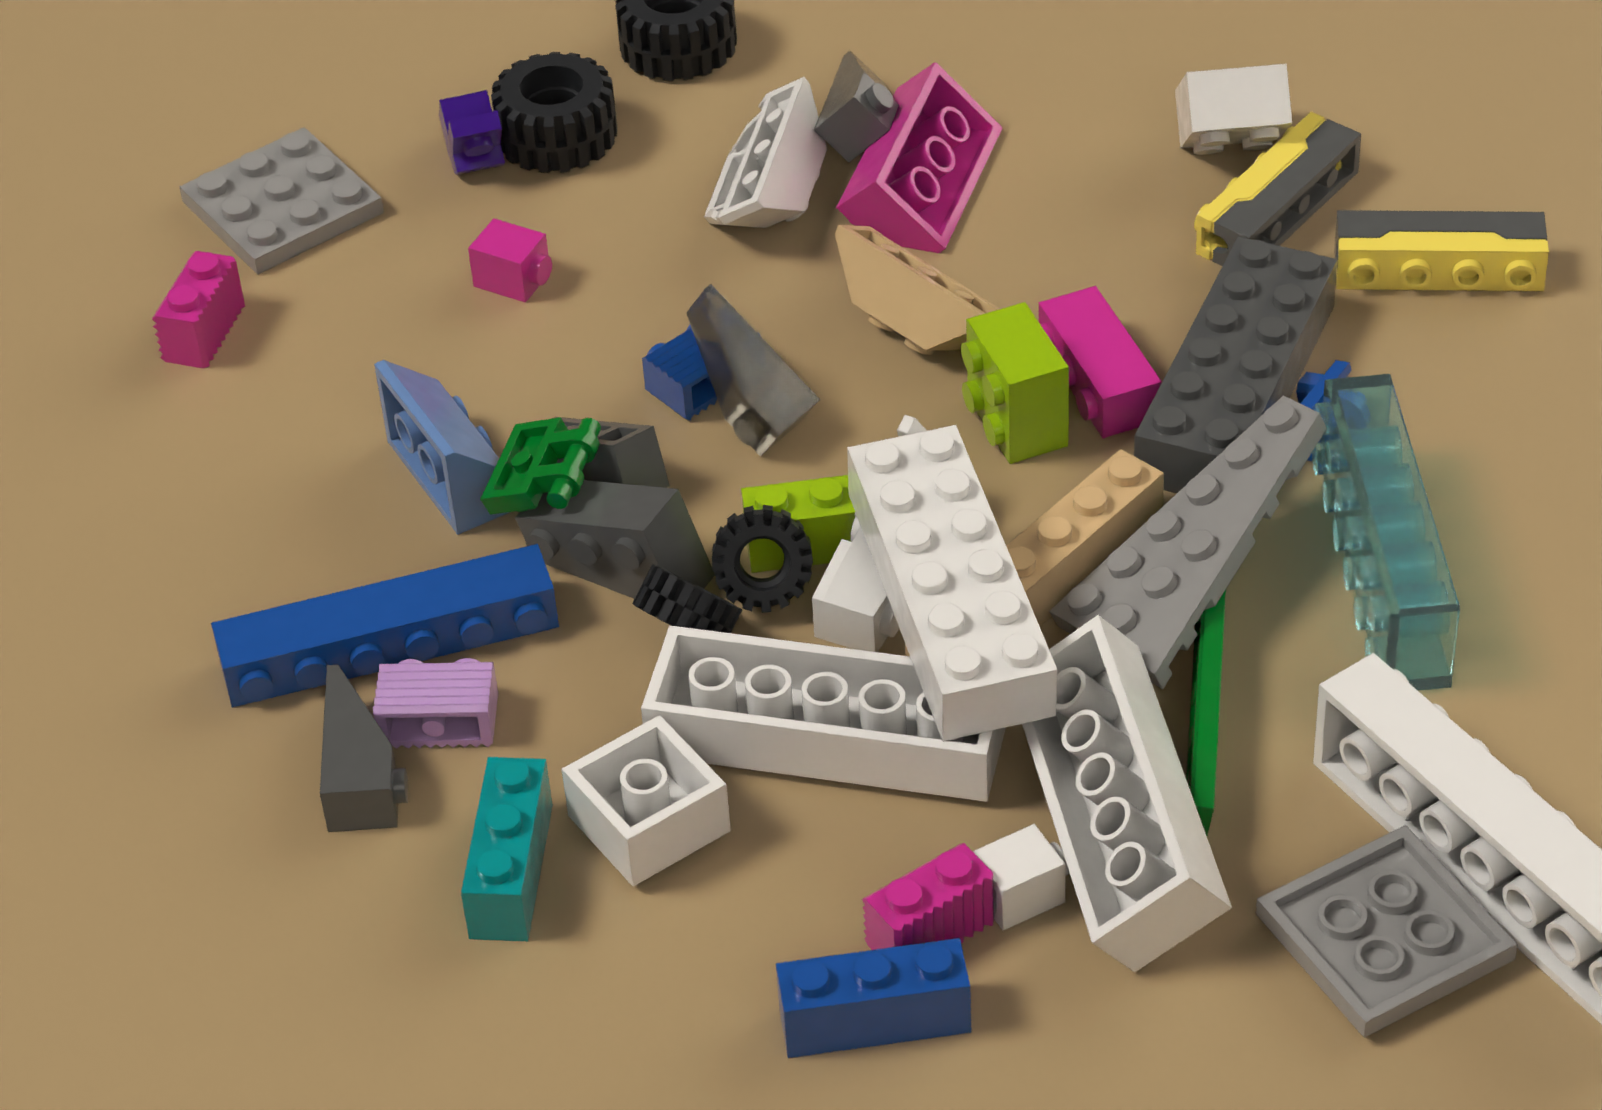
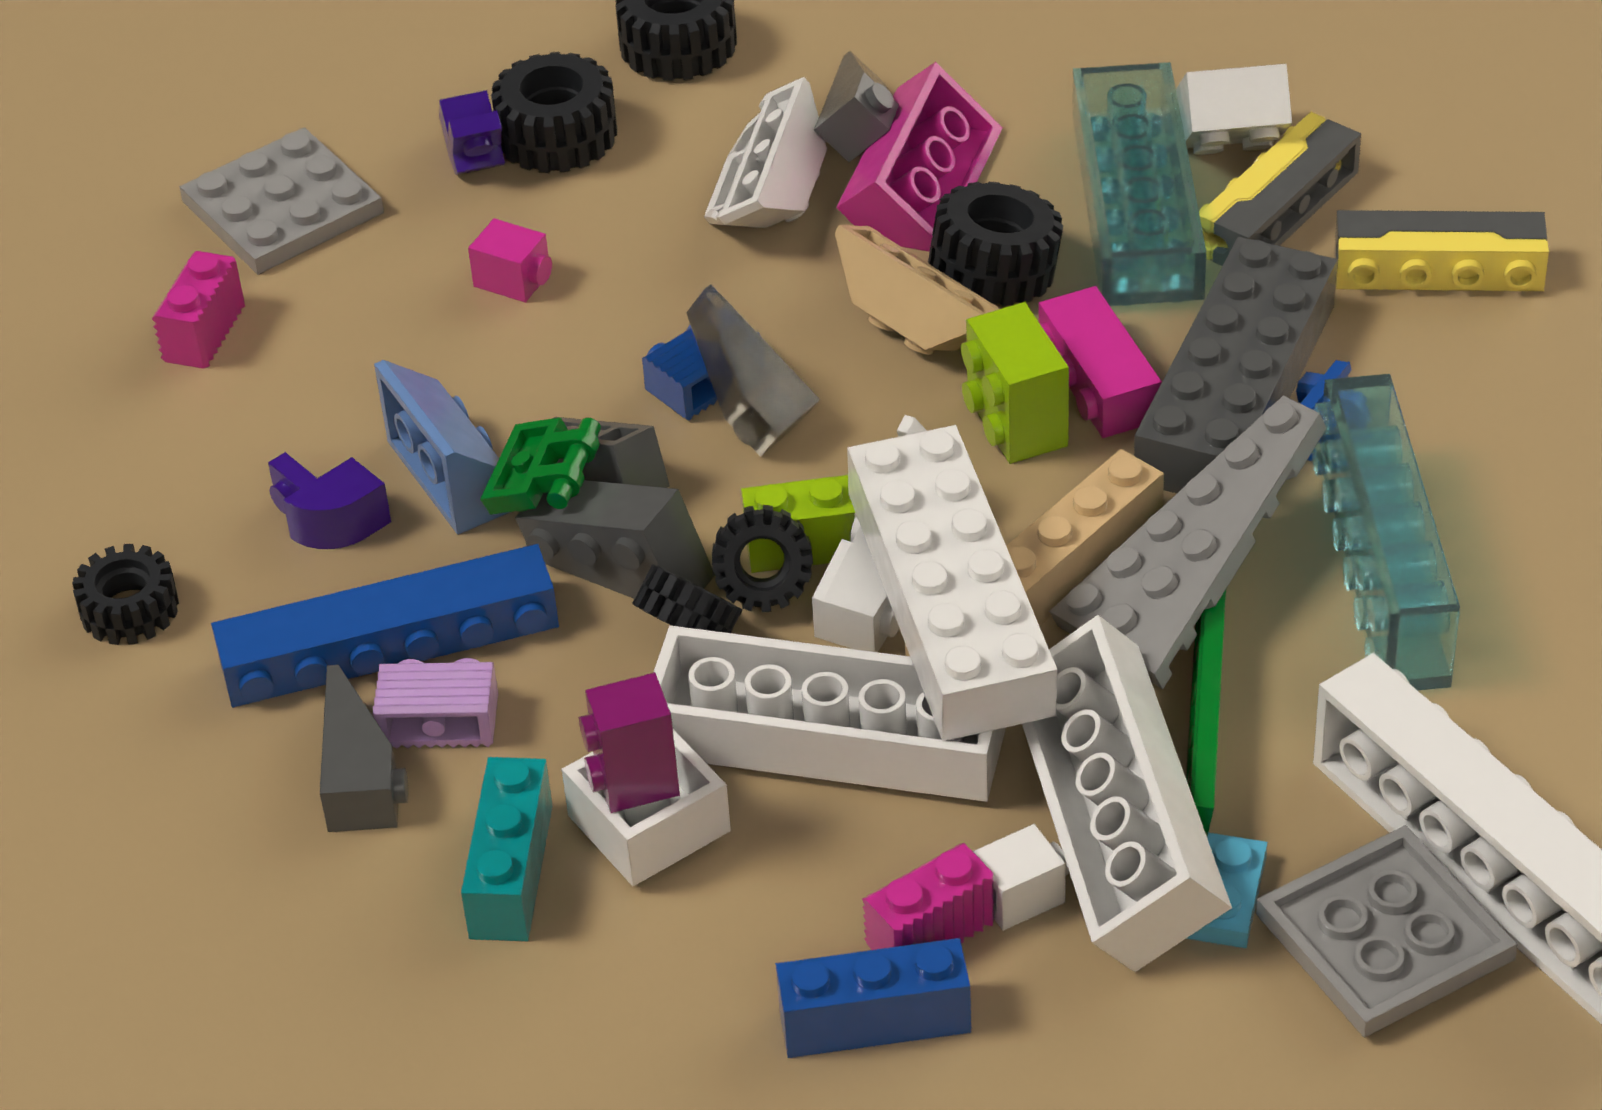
(122, 573): none -> black tyre
(329, 509): none -> dark purple brick
(630, 743): none -> magenta brick
(997, 241): none -> black tyre
(1138, 185): none -> clear light blue brick
(1241, 869): none -> medium azure plate

